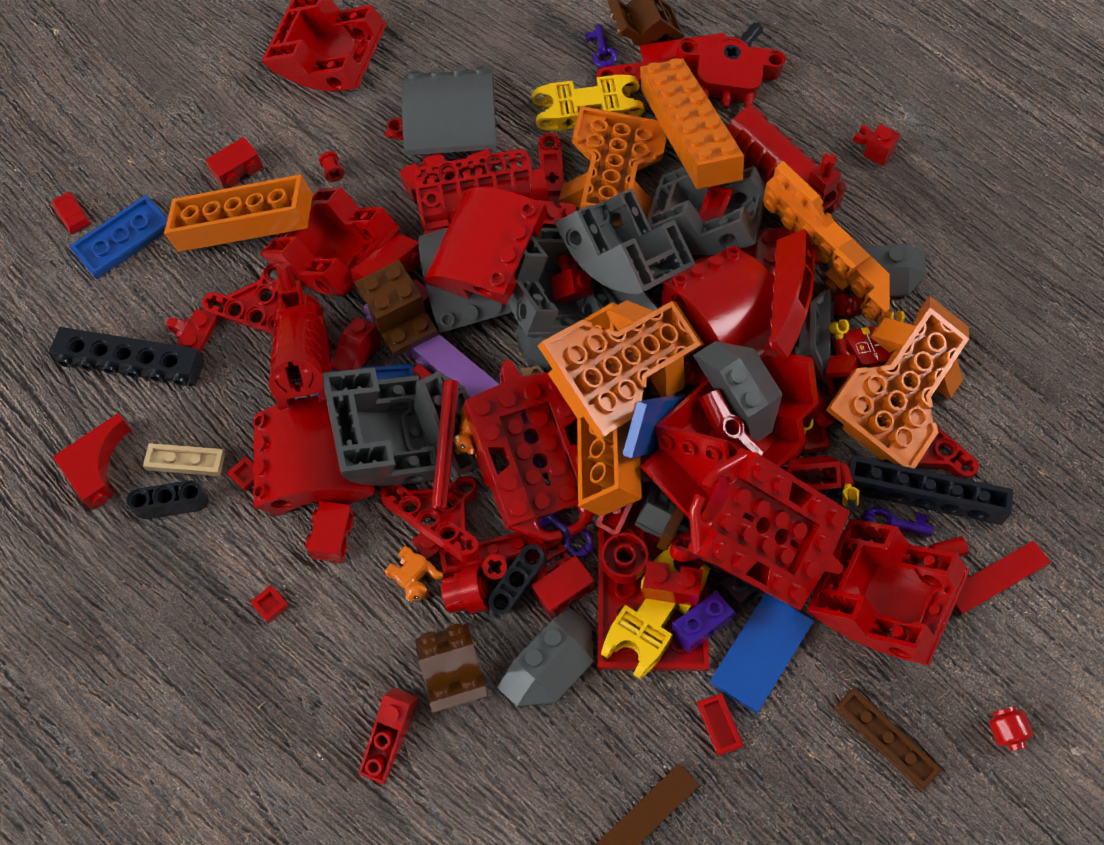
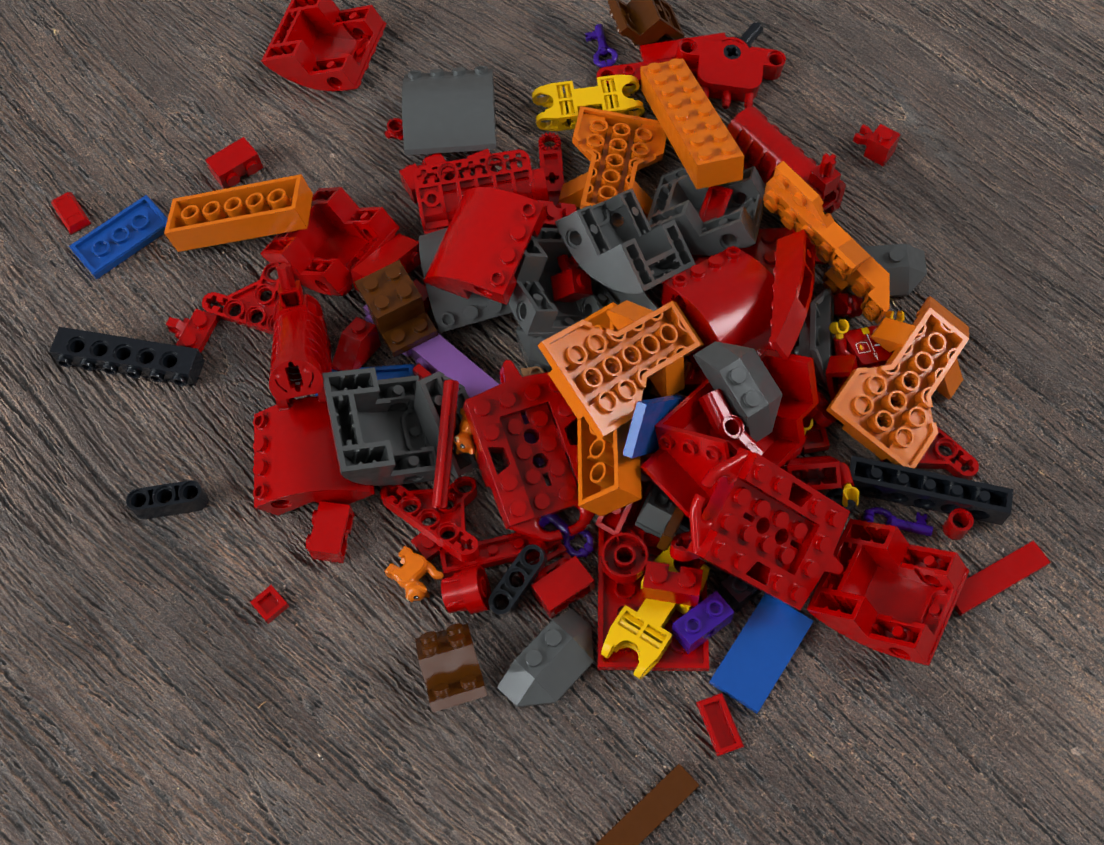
(88, 458): red arch -> none
(184, 459): tan plate -> none
(243, 474): red plate -> none
(330, 163): red bush -> none
(388, 734): red slope -> none
(494, 574): red bush -> none
(888, 739): reddish brown tile -> none
(954, 545): red piece -> none
(962, 516): none -> red beam
(1011, 728): red head -> none

